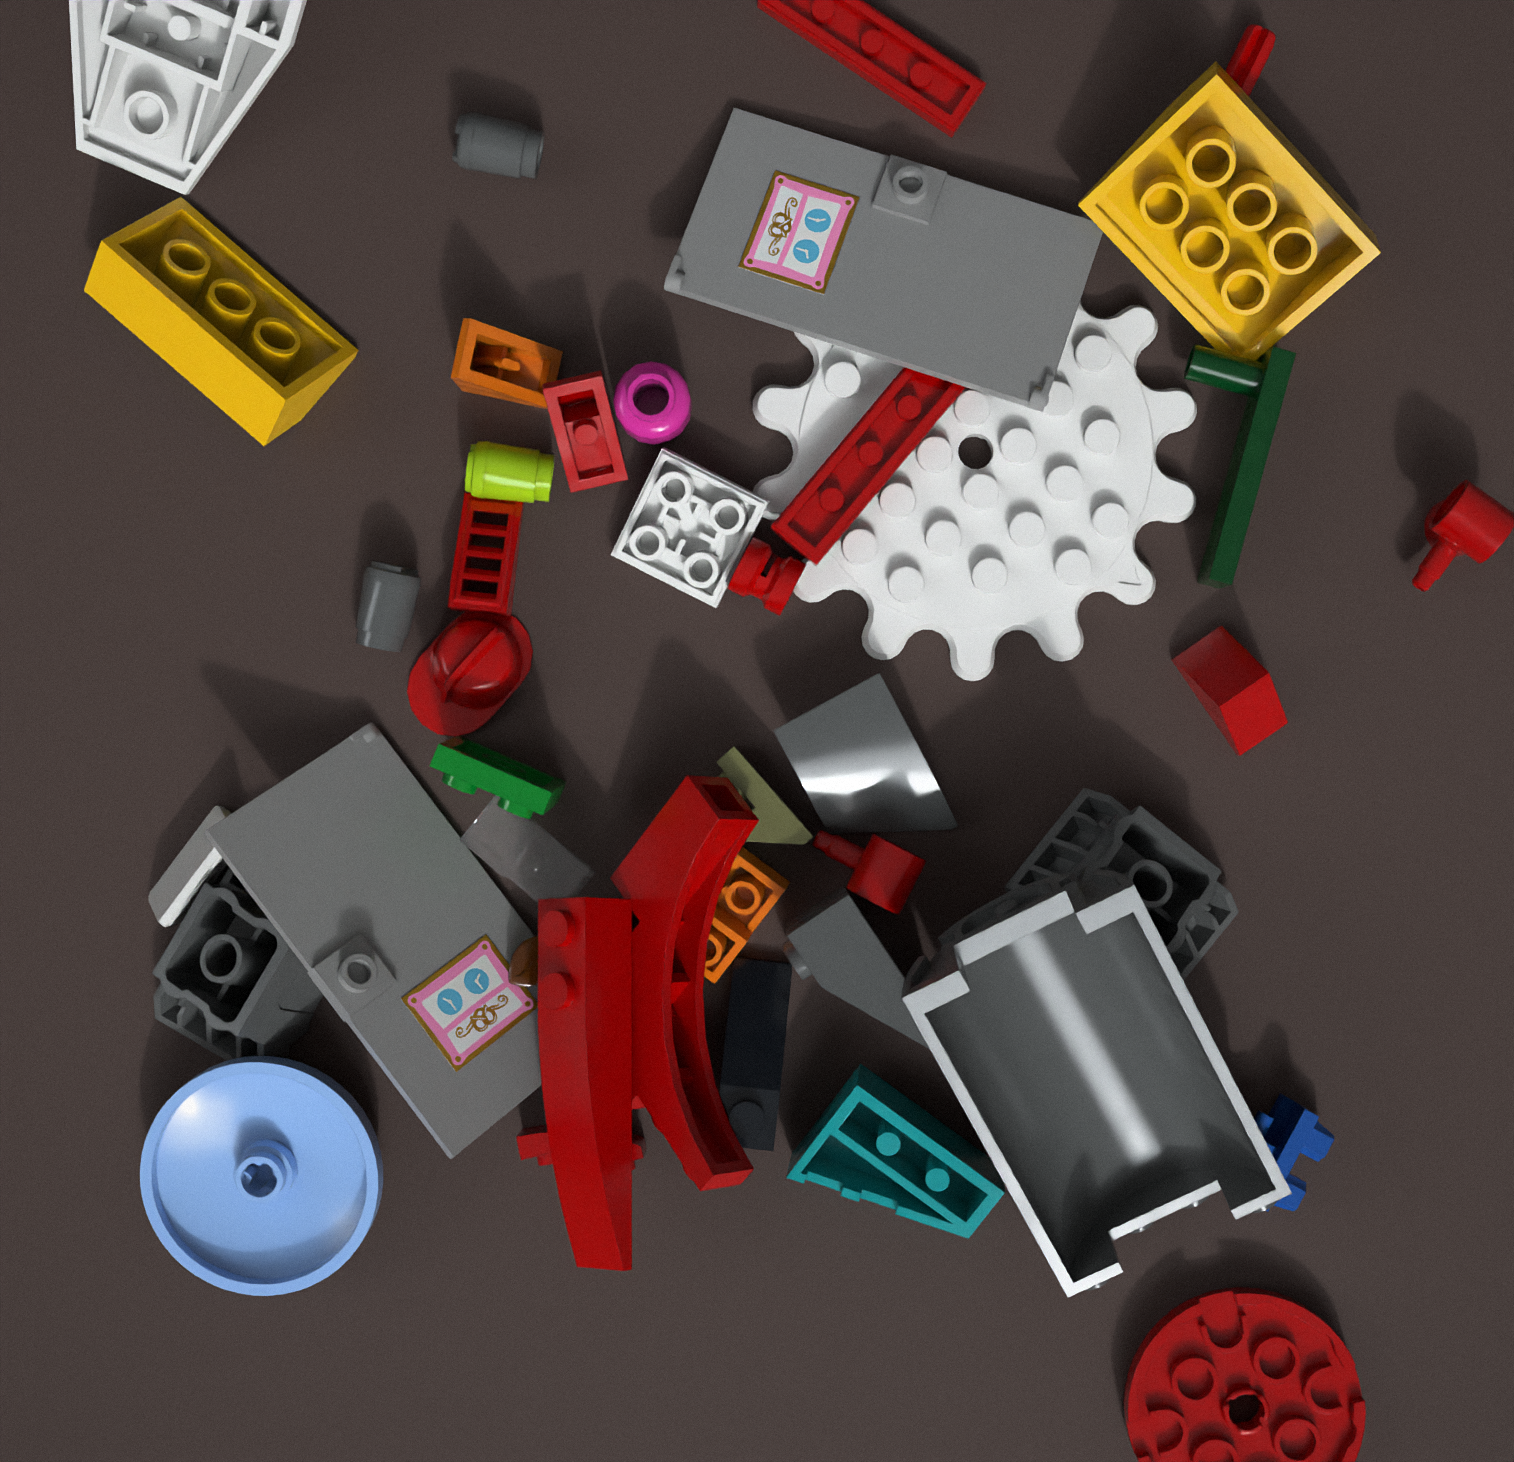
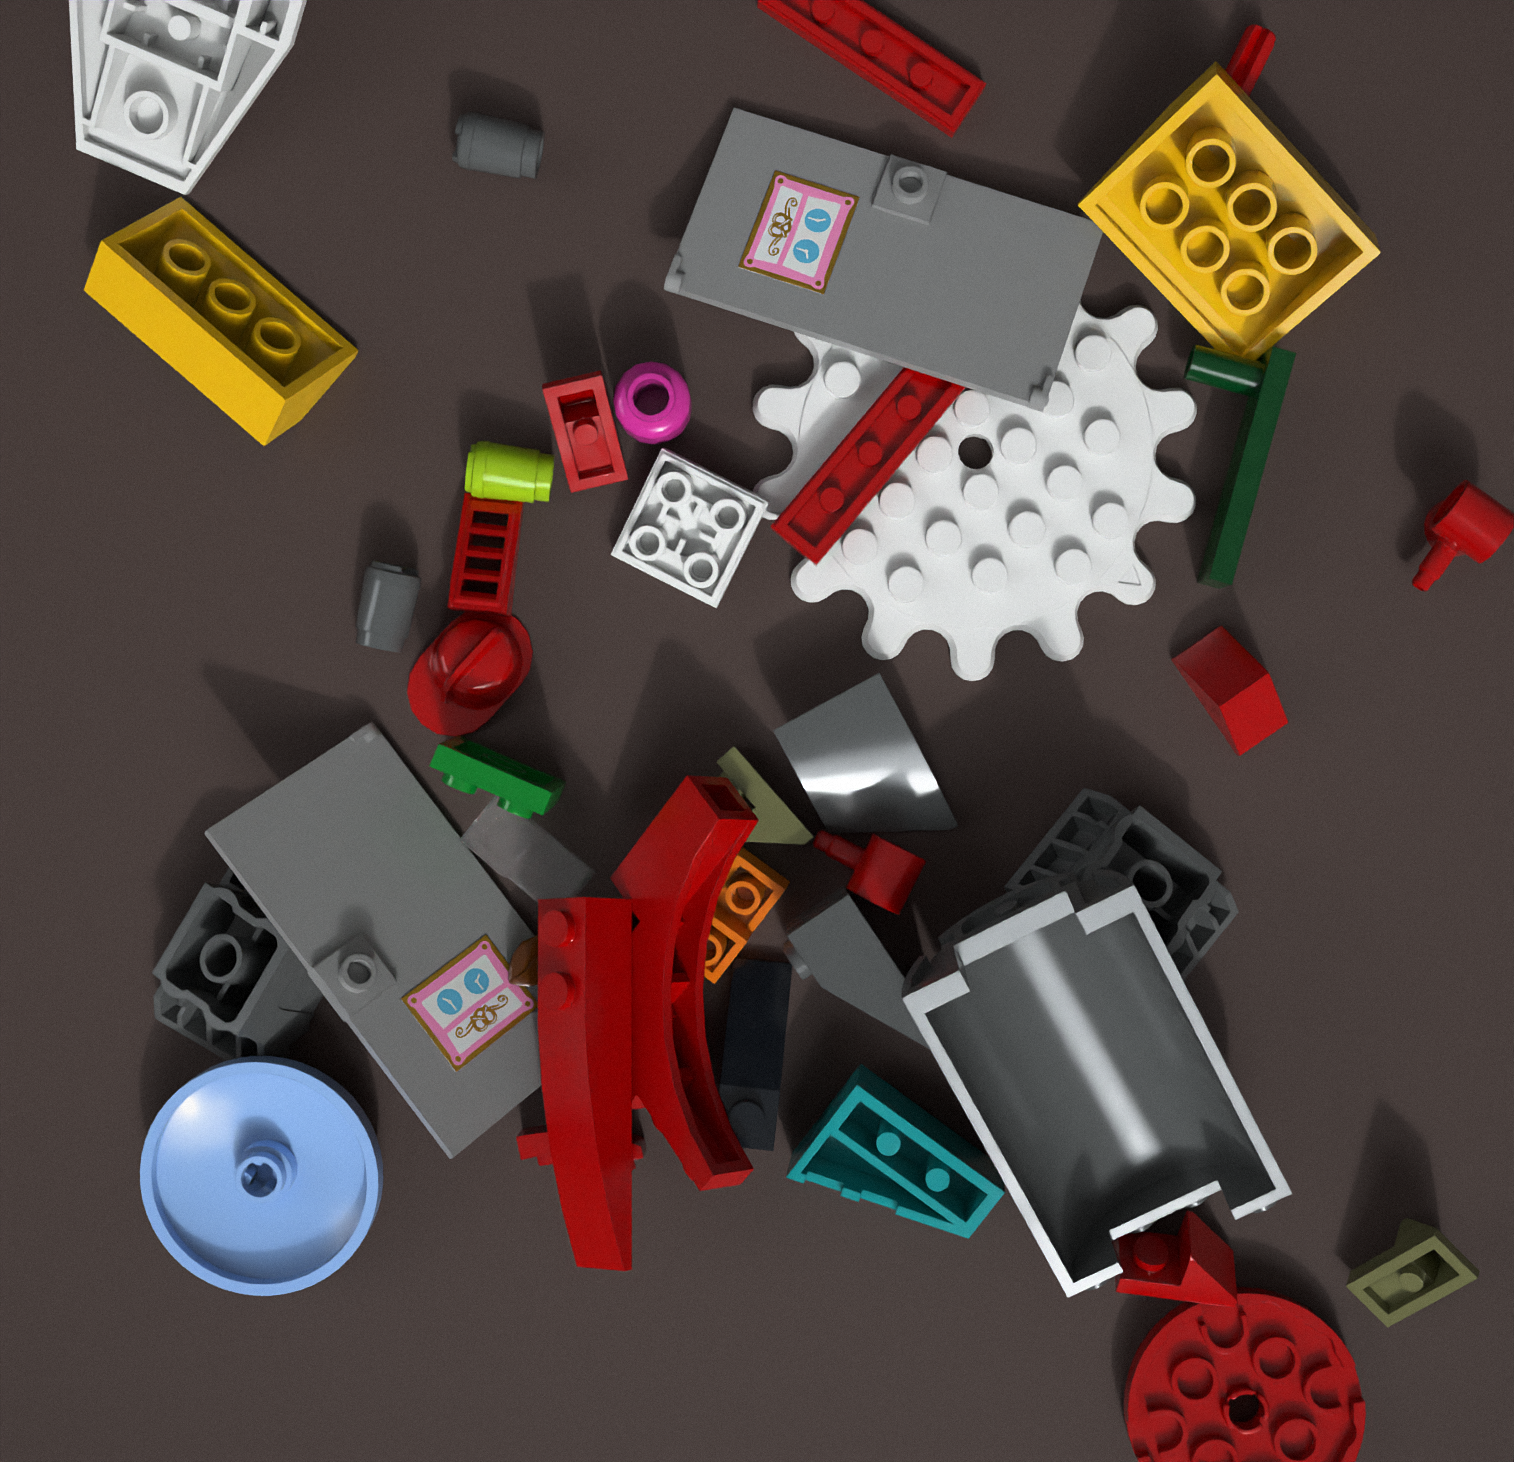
(188, 872): white slope -> none
(503, 364): orange slope -> none
(776, 586): red wheel -> none
(1180, 1267): none -> red slope
(1292, 1131): blue hips -> none
(1411, 1273): none -> olive slope

